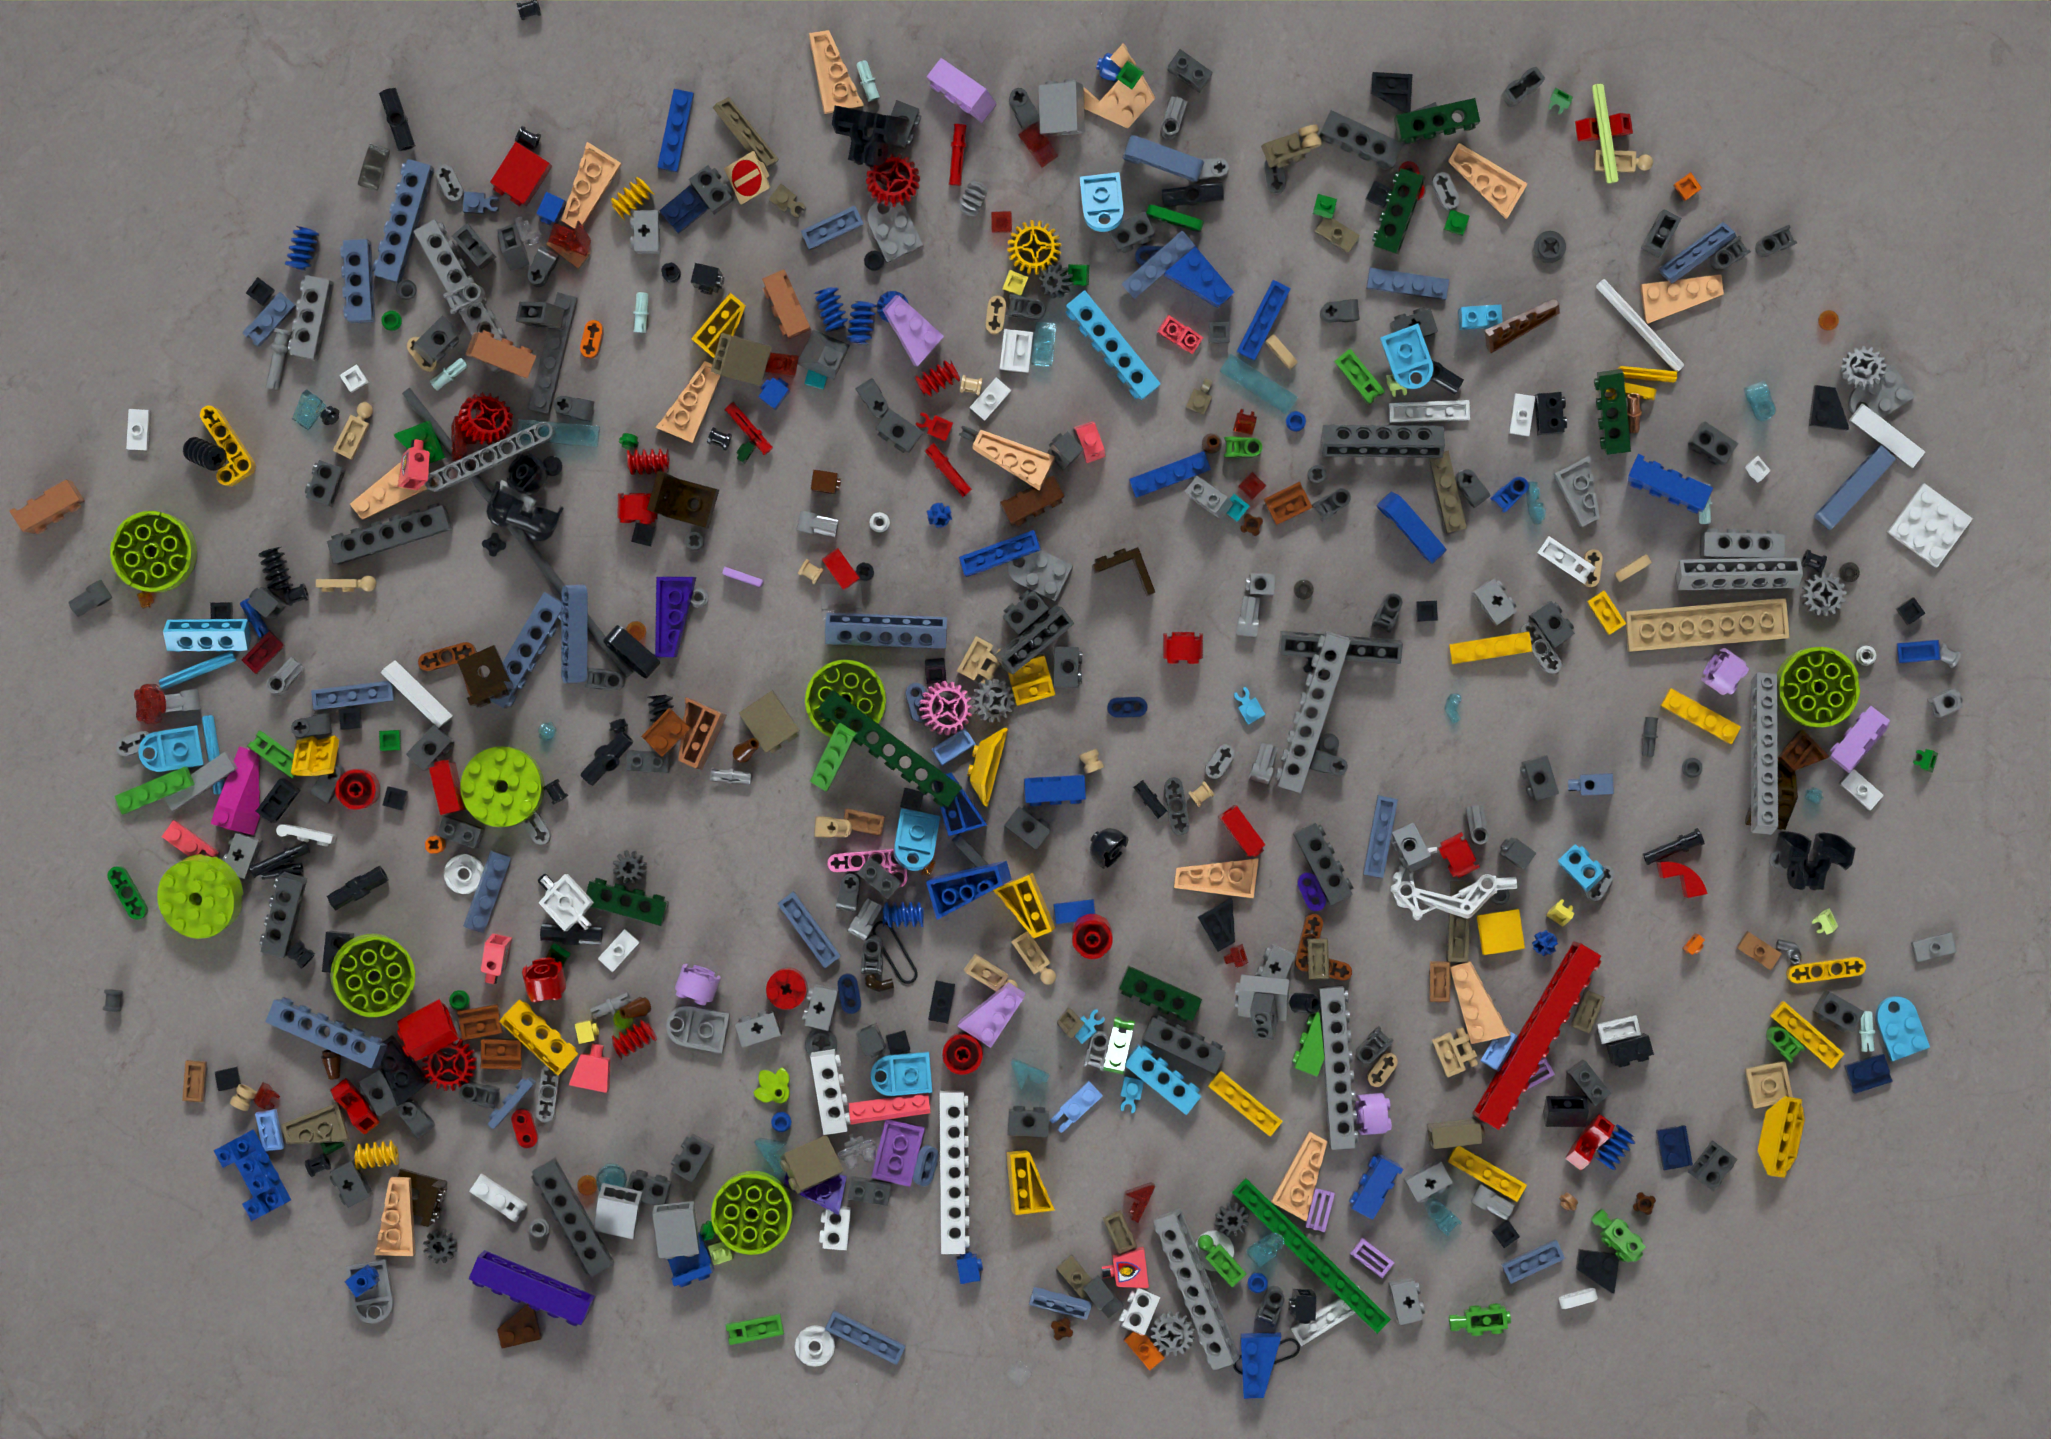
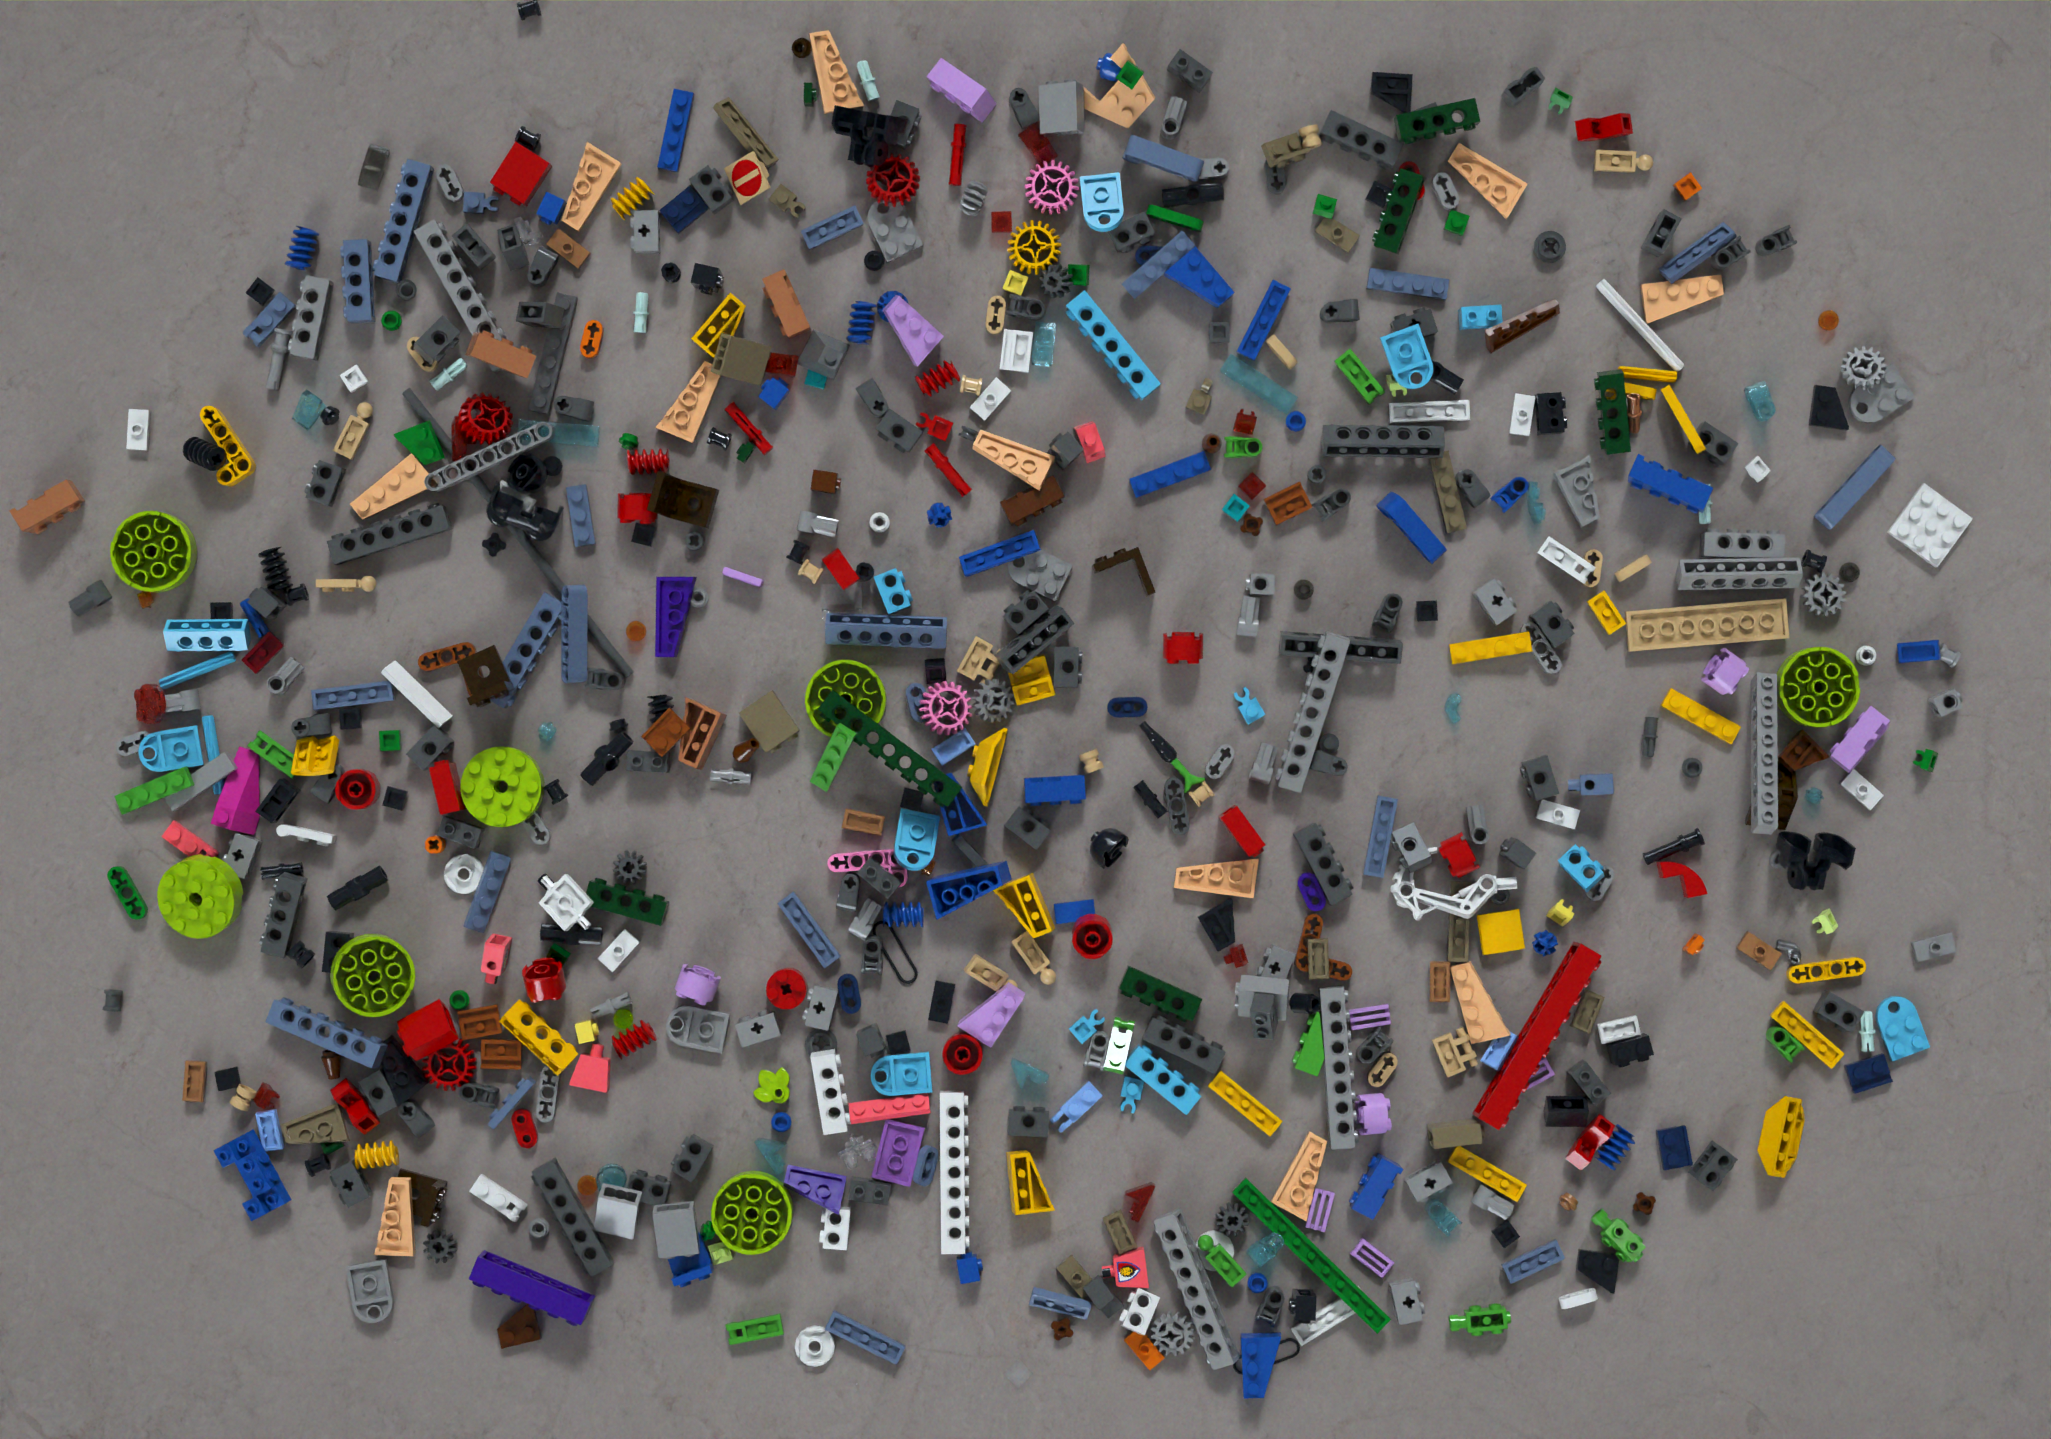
(279, 859): black pin -> none
(362, 1280): blue brick -> none
(393, 107): black piece -> none
(414, 466): coral torso -> none
(460, 299): light grey piece -> none
(574, 240): clear red slope -> none
(580, 515): none -> sand blue plate
(631, 651): black beam -> none
(636, 1008): reddish brown cone -> none
(797, 45): none -> dark brown plate
(798, 552): none -> black bush
(809, 94): none -> dark green plate
(811, 1164): dark tan brick -> none
(831, 309): blue piece -> none
(831, 827): tan piece -> none
(876, 985): dark brown arm -> none
(887, 593): none -> medium azure brick
(1059, 182): none -> bright pink gear
(1070, 1023): dark tan plate -> none
(1169, 755): none -> black piece
(1179, 334): coral slope -> none
(1208, 497): light grey brick -> none
(1367, 1017): none -> lavender tile
(1557, 814): none -> white plate
(1605, 133): yellowish green axle -> none
(1683, 419): none -> yellow beam
(1768, 1083): tan plate -> none
(1887, 435): white tile -> none
(1910, 611): black plate -> none

